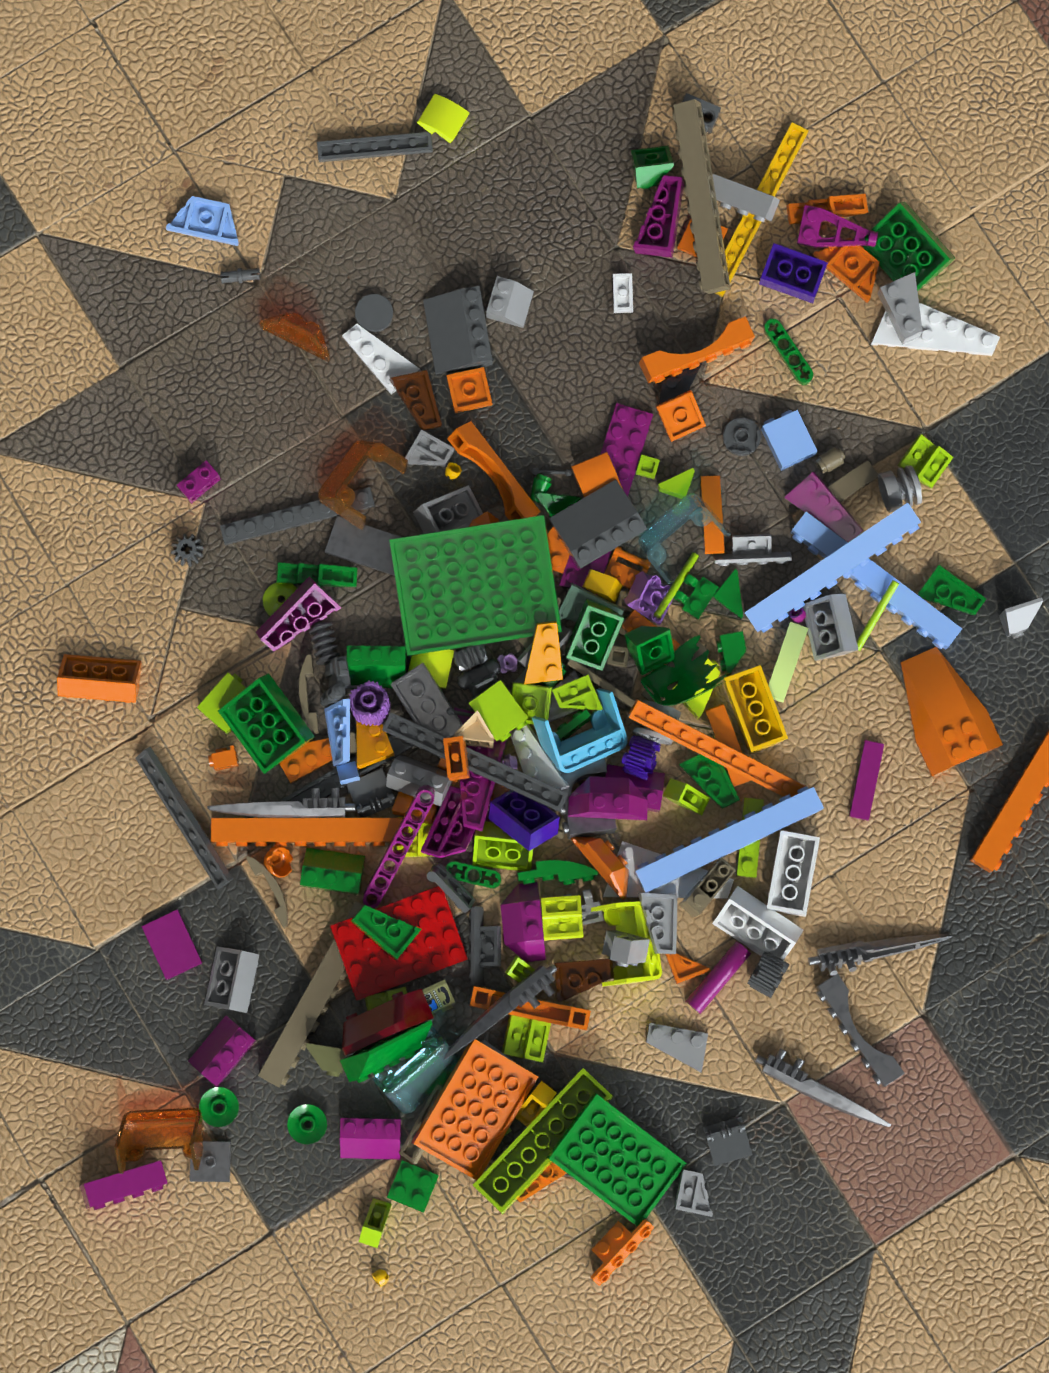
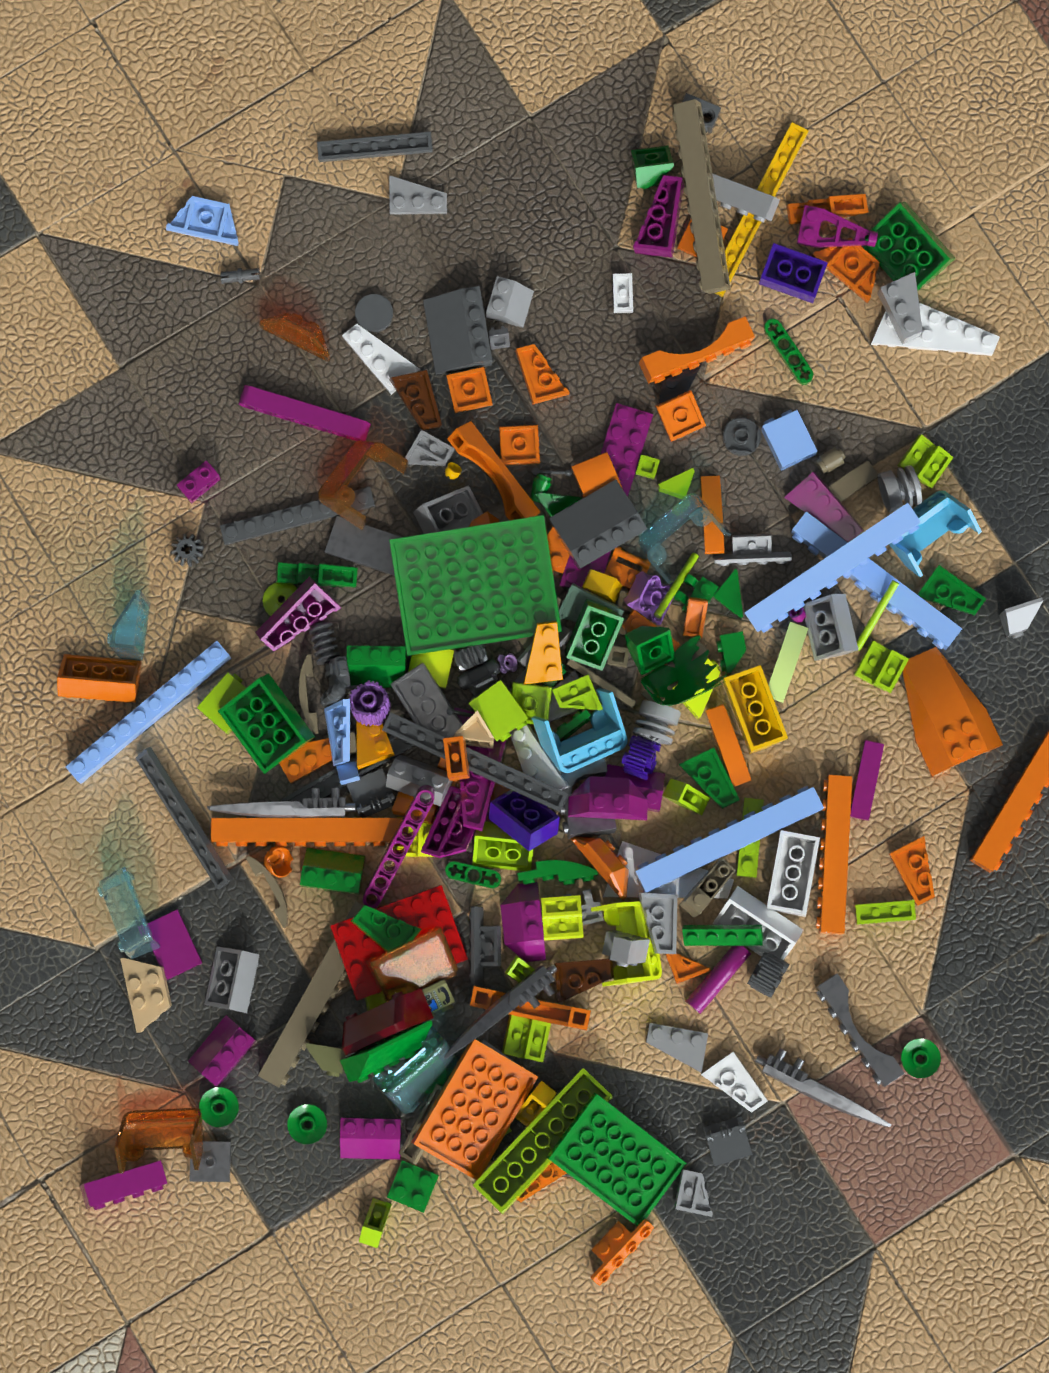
(127, 914): none -> clear light blue windscreen
(130, 629): none -> clear light blue slope
(146, 991): none -> tan wing
(148, 712): none -> light blue brick
(223, 758): orange brick -> none
(304, 413): none -> magenta beam
(380, 1277): yellow hinge -> none
(414, 964): none -> clear orange windscreen
(415, 198): none -> light grey wing
(443, 117): neon yellow slope -> none
(451, 887): dark grey plate -> none
(499, 338): none -> flat silver tile
(510, 761): lavender plate -> none
(519, 445): none -> orange tile
(538, 376): none -> orange wing
(695, 617): none -> orange tile
(713, 749): orange plate -> none
(722, 935): none -> green plate
(736, 1081): none -> white wing
(835, 854): none -> orange brick
(867, 951): flat silver piece -> none
(881, 667): none -> lime slope
(885, 912): none -> lime plate
(914, 870): none -> orange wing
(930, 1054): none -> green dish
(937, 516): none -> medium azure windscreen

